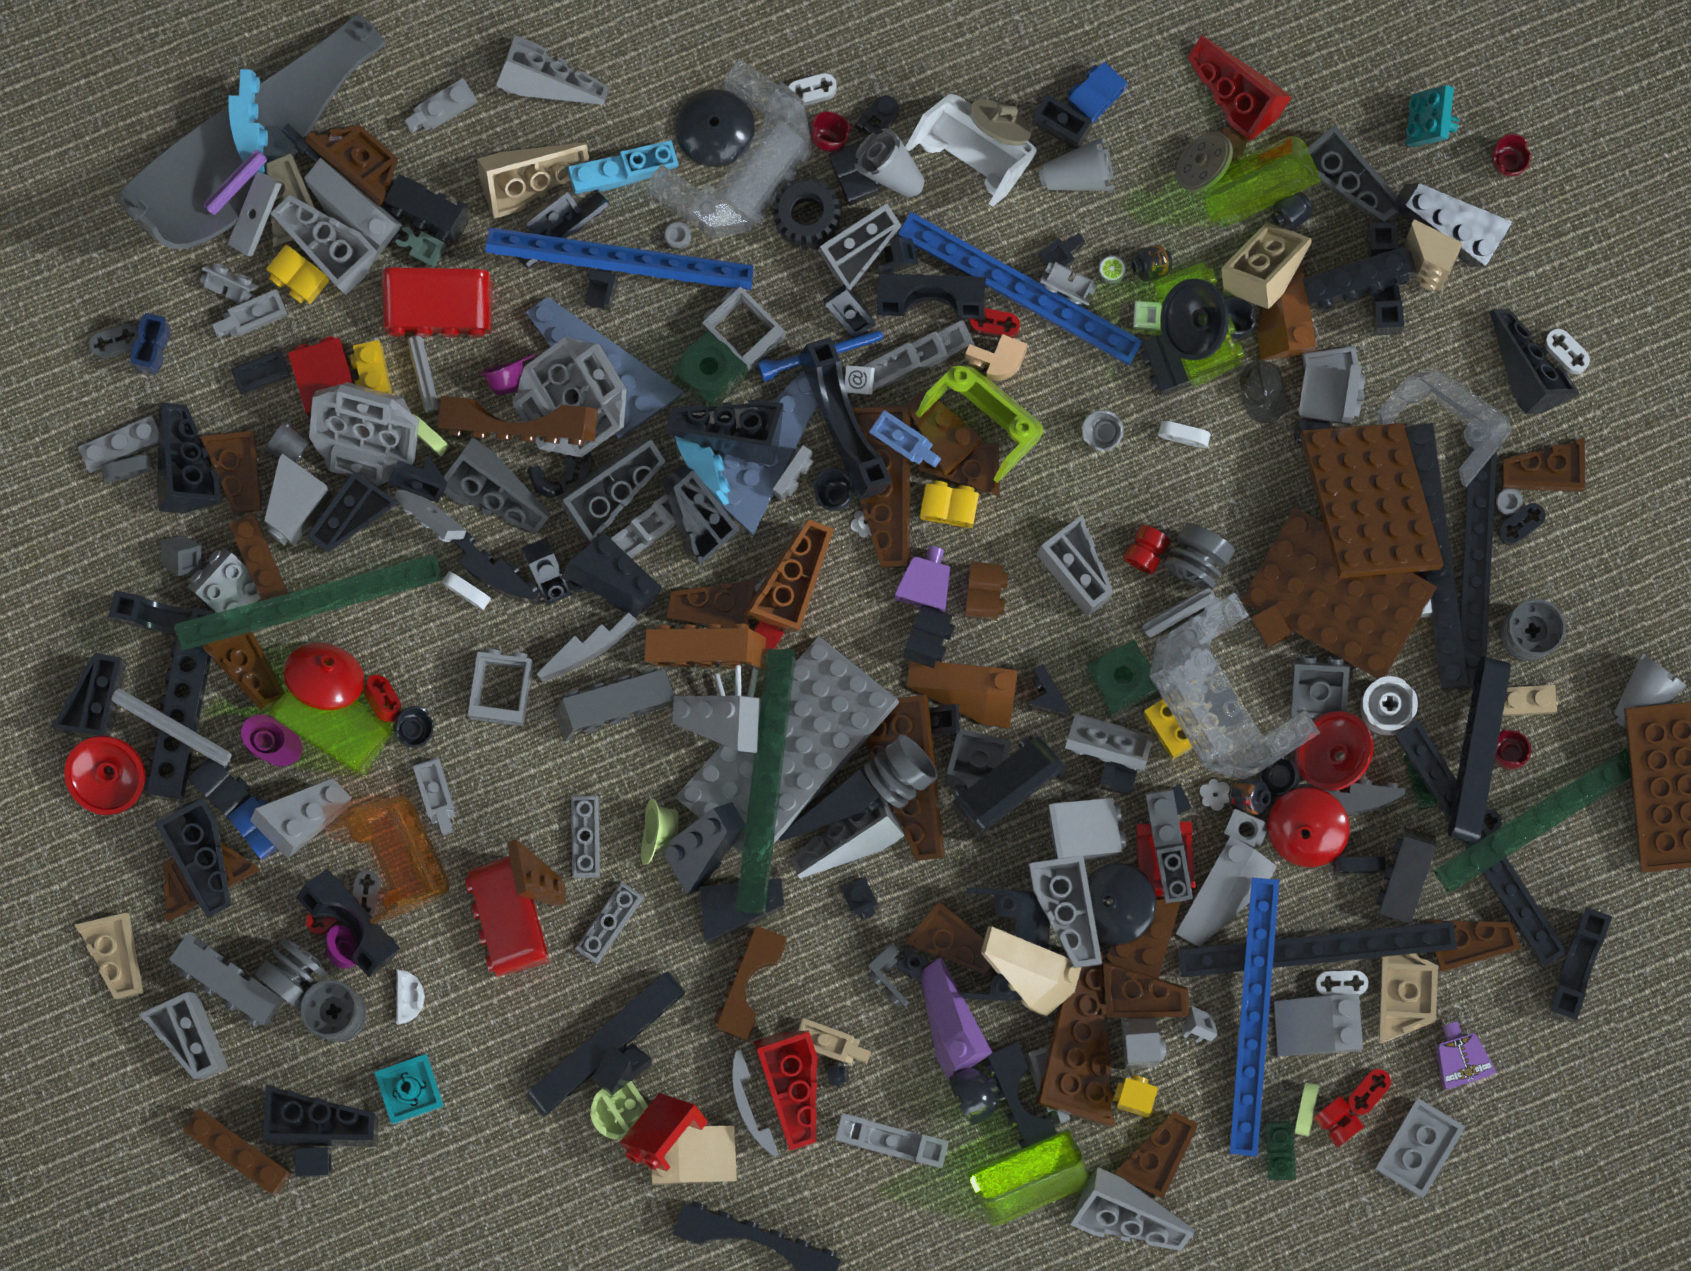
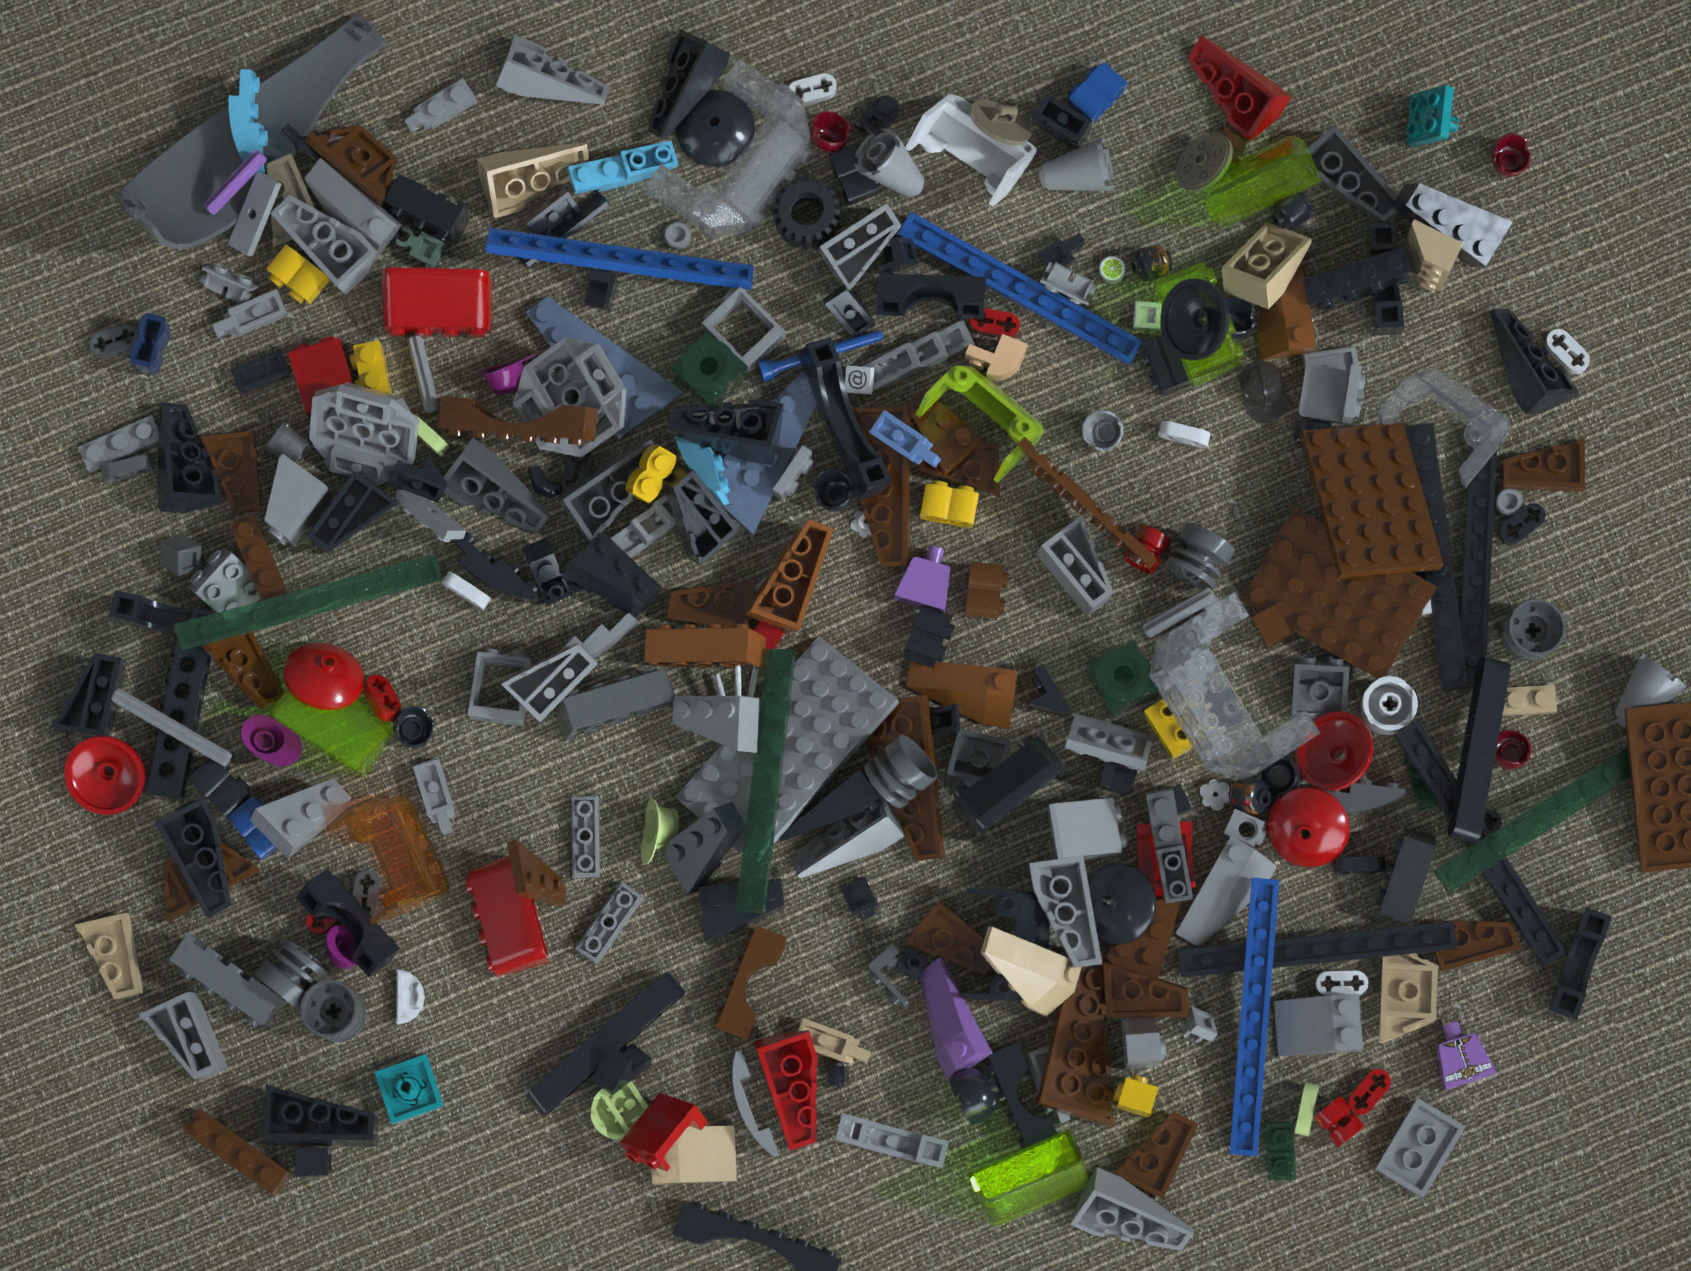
(549, 680): none -> light grey wedge
(653, 467): none -> yellow brick
(692, 72): none -> black wedge
(1083, 503): none -> reddish brown wing

